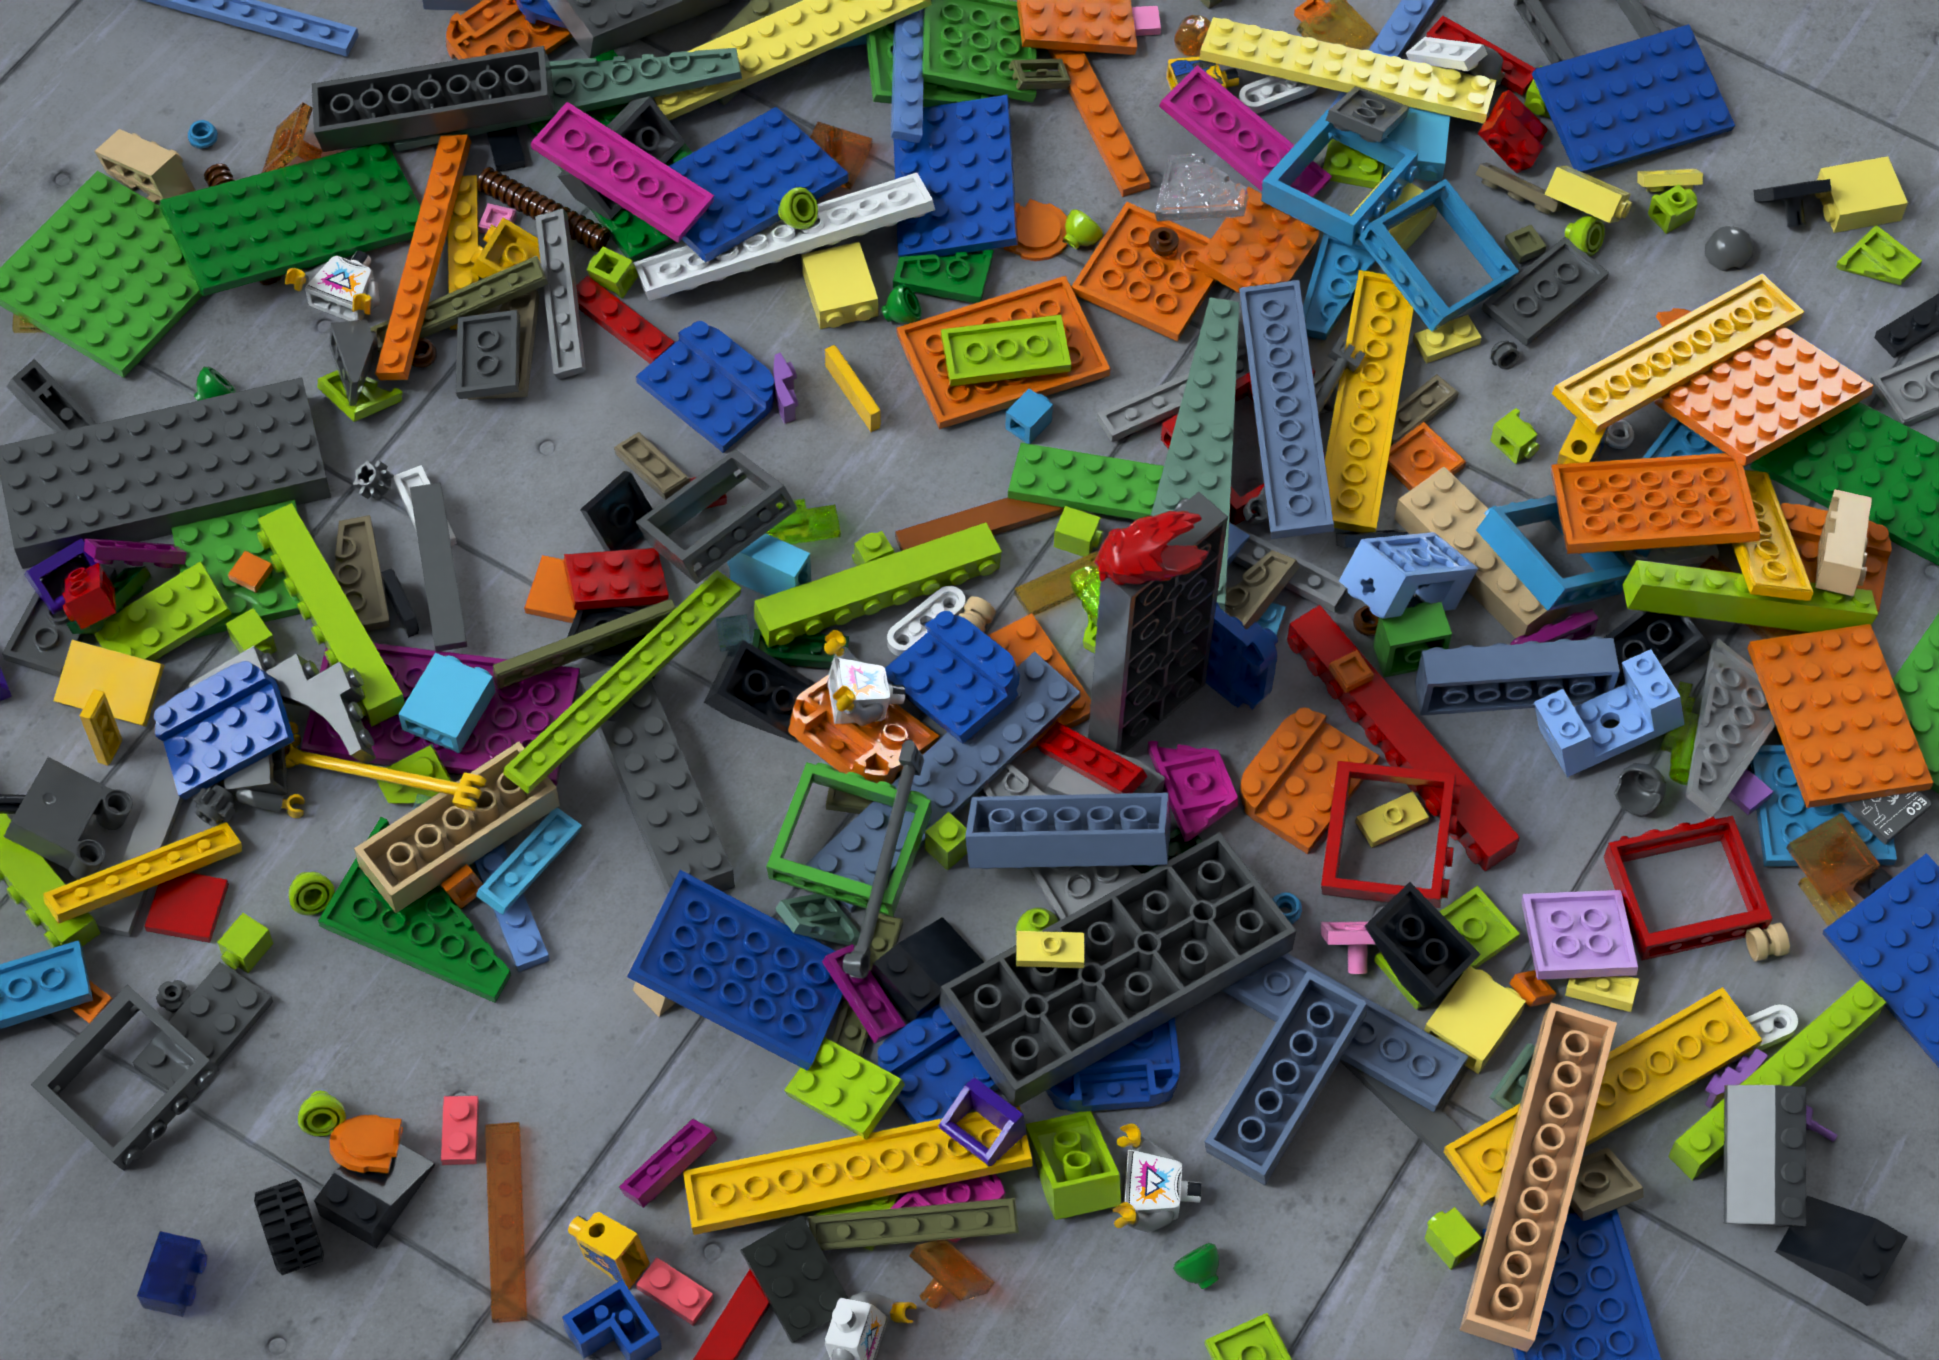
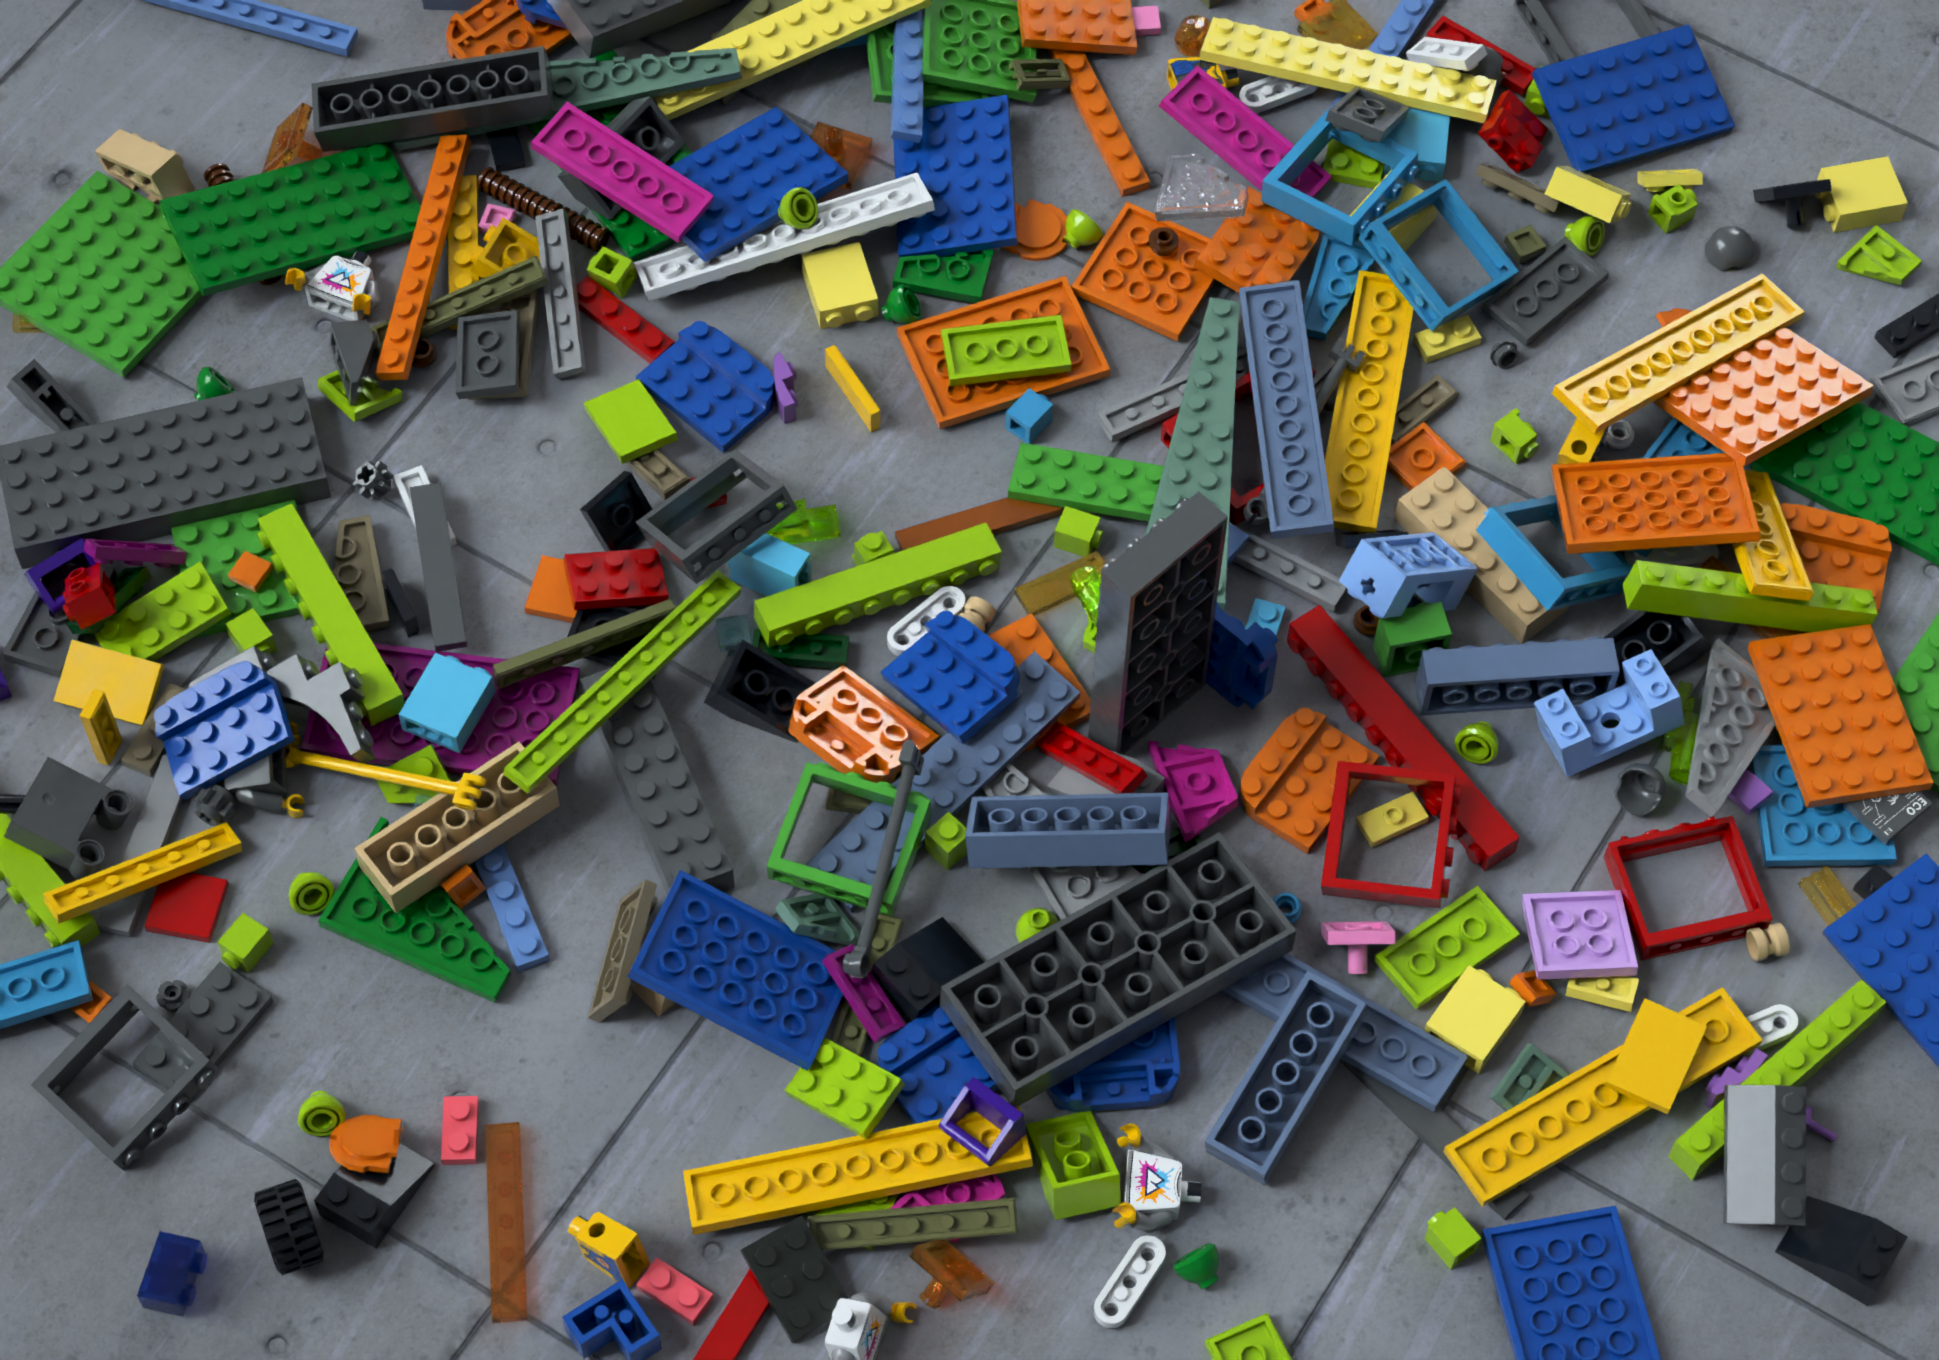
(146, 749): none -> dark tan plate
(202, 134): dark azure plate -> none
(529, 860): medium azure plate -> none
(626, 937): none -> dark tan plate
(630, 421): none -> lime tile
(668, 1163): magenta plate -> none
(857, 688): torso -> none
(1050, 949): light yellow plate -> none
(1132, 1268): none -> white plate
(1142, 550): red head -> none
(1259, 587): dark tan wing -> none
(1351, 671): orange tile -> none
(1420, 945): black slope -> none
(1477, 743): none -> lime brick
(1538, 1178): light nougat brick -> none
(1575, 627): magenta plate -> none
(1603, 1185): dark tan plate -> none
(1656, 1056): none -> yellow tile
(1833, 856): clear orange tile -> none
(1843, 544): tan wedge -> none

